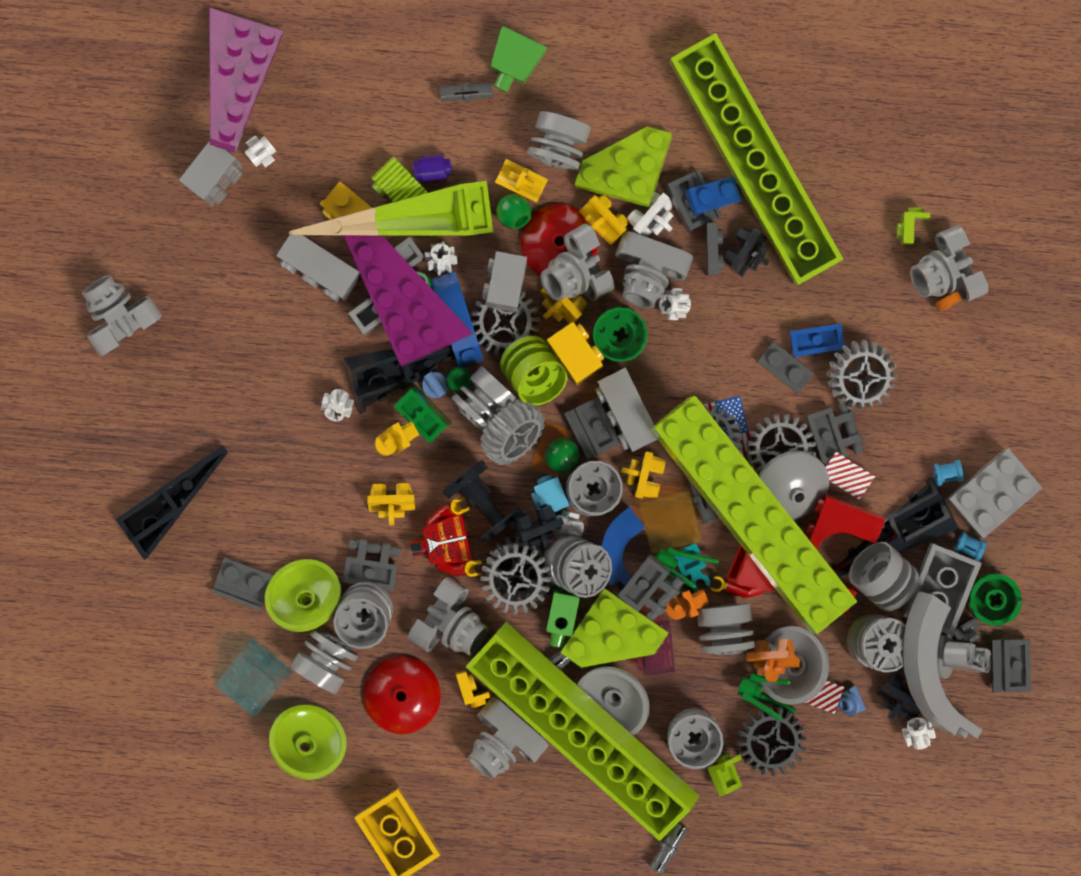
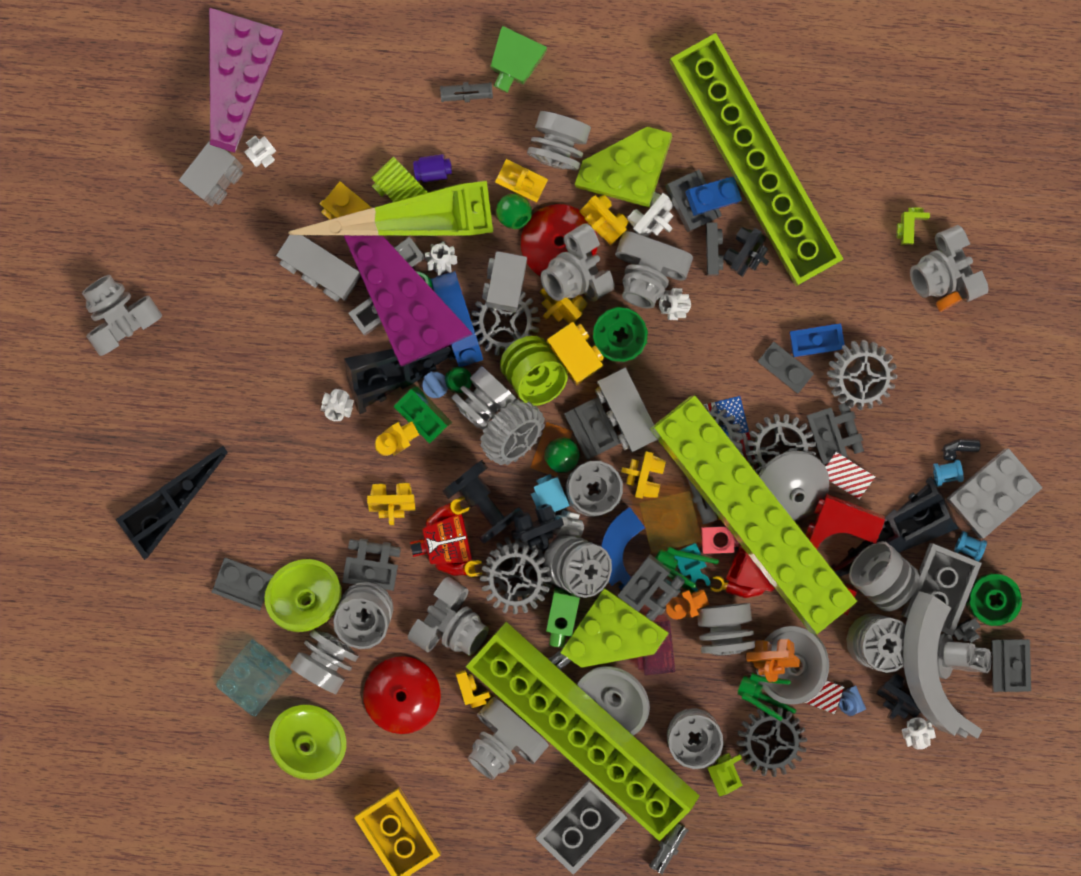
(581, 826): none -> light grey brick
(708, 546): none -> coral brick
(964, 445): none -> black arm

